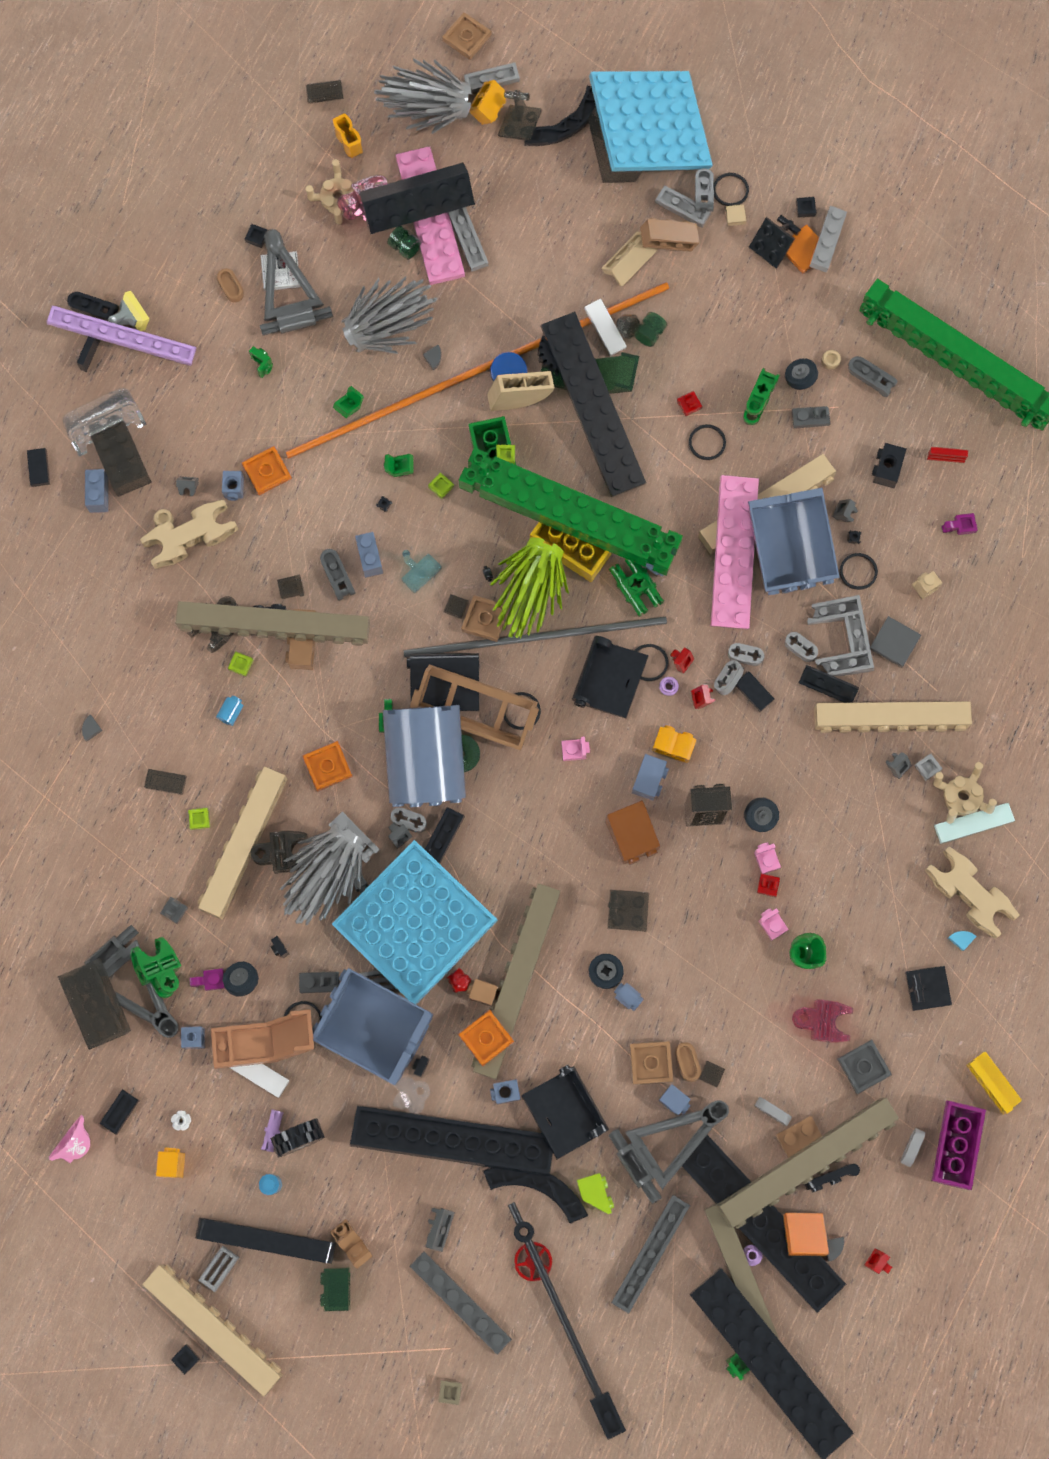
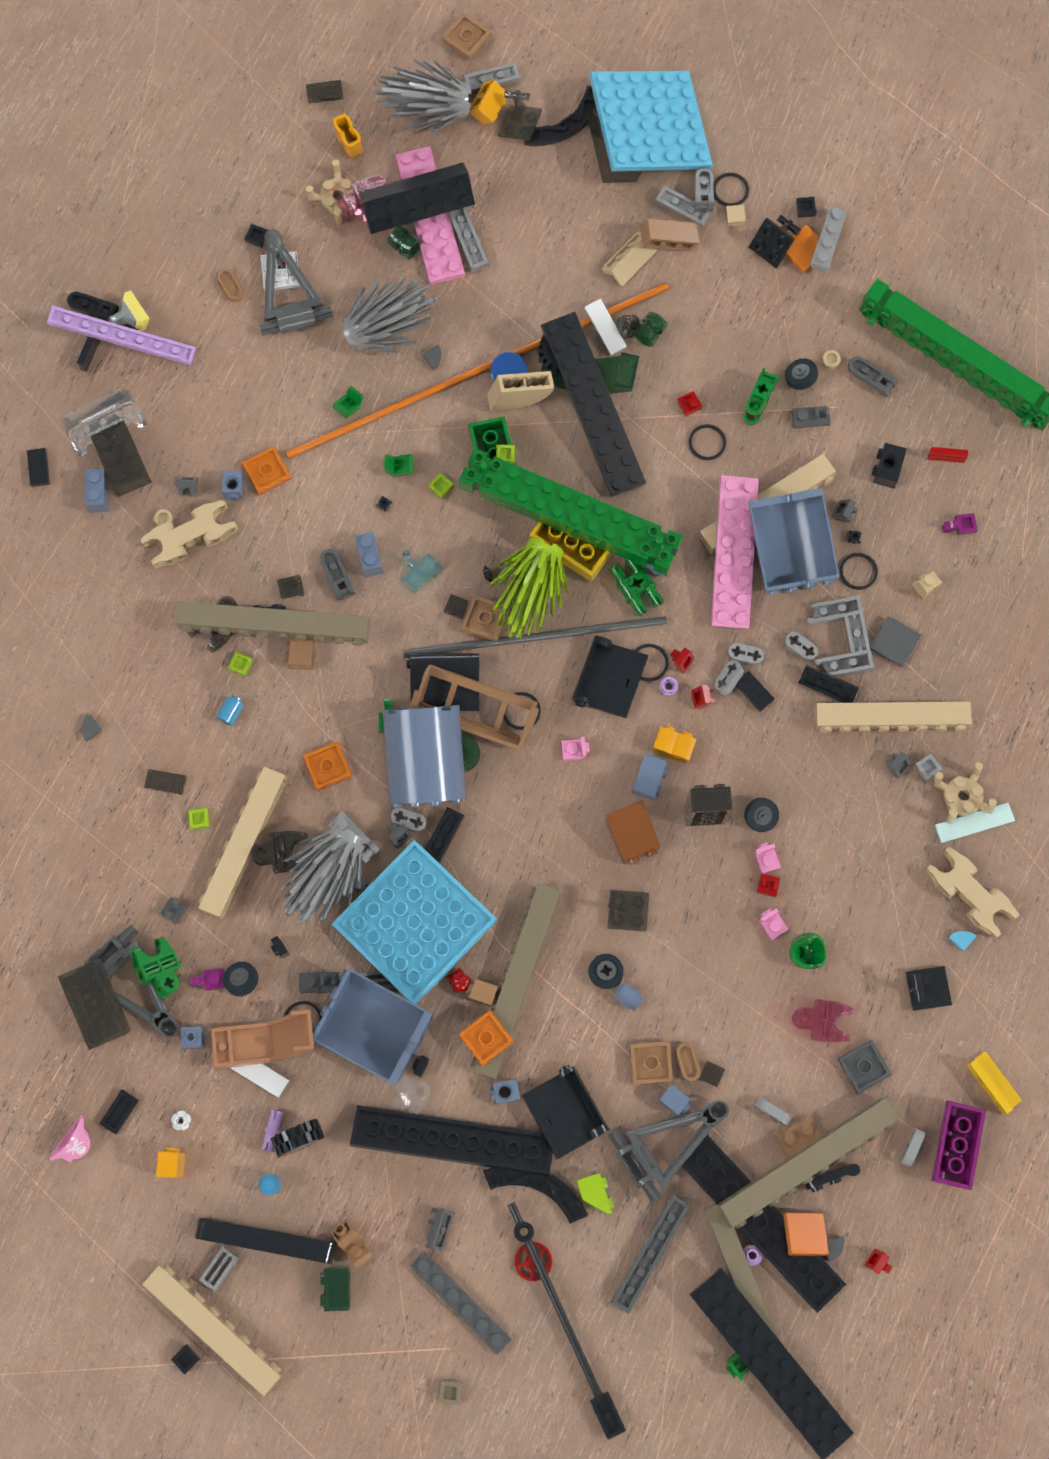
(262, 358): green bracket -> none

